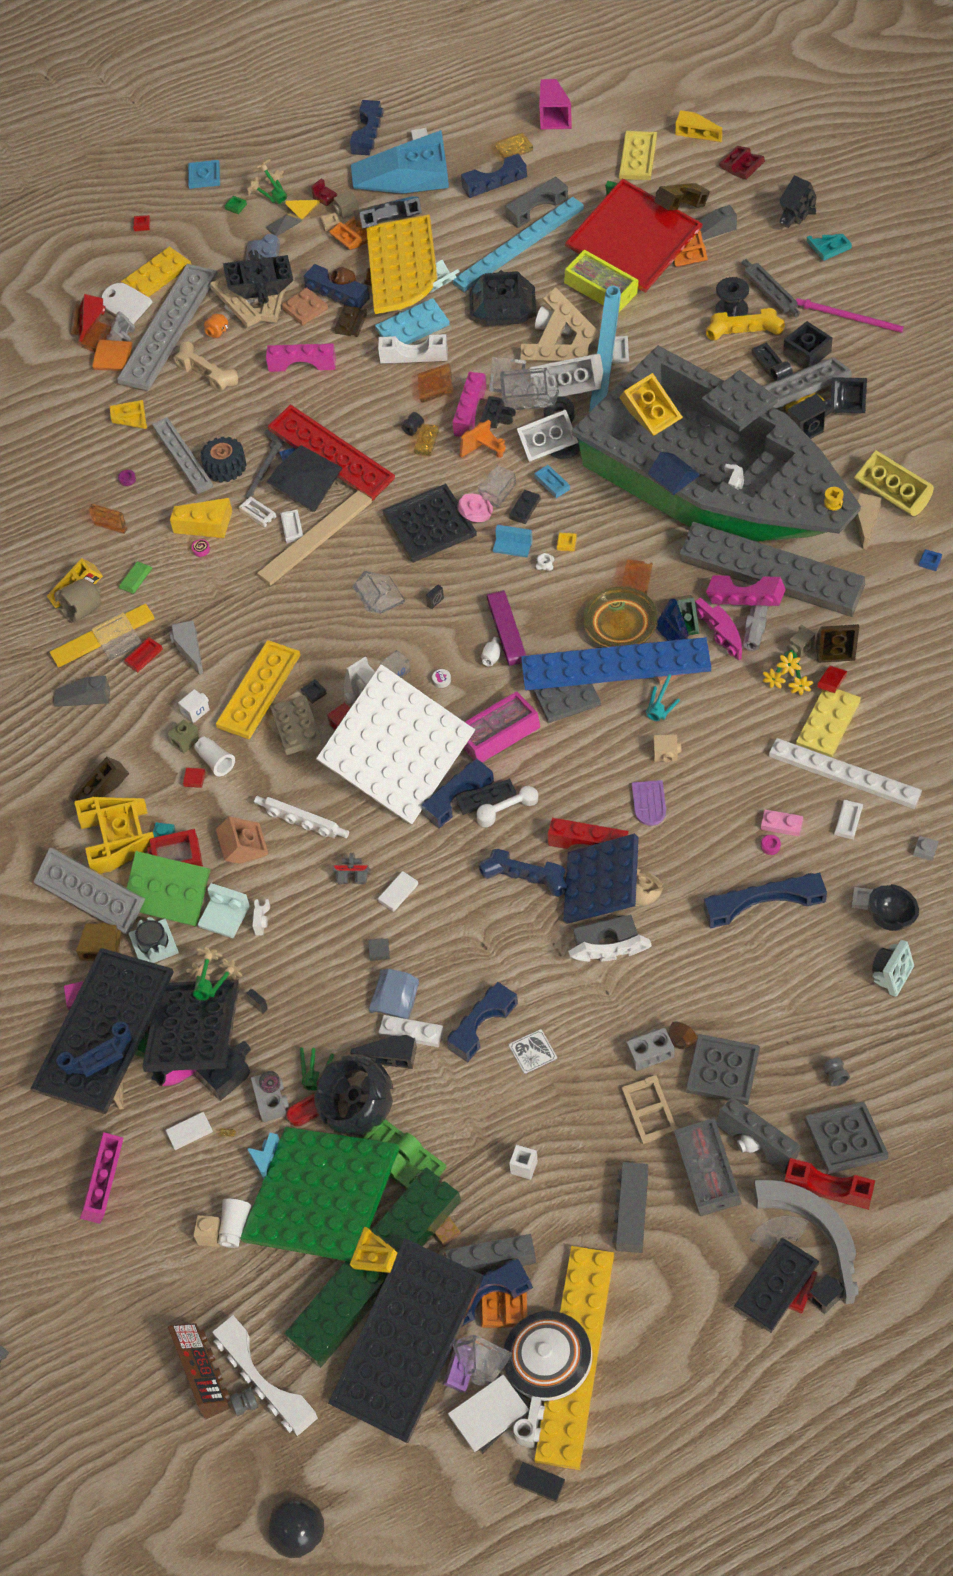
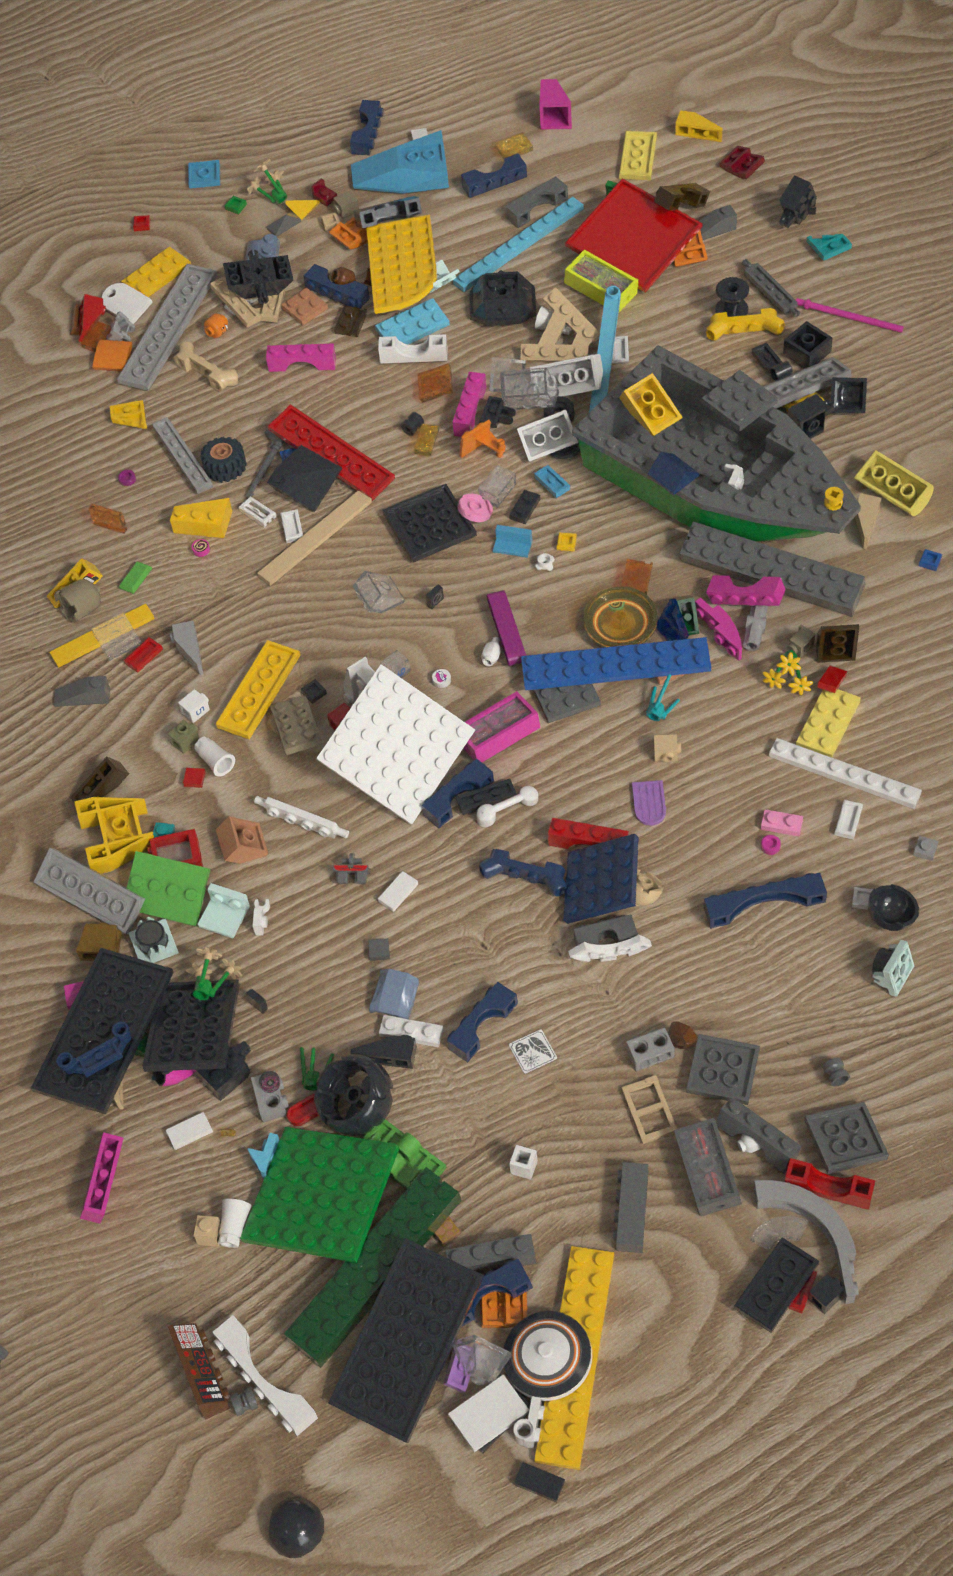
(373, 1253): yellow wing -> none

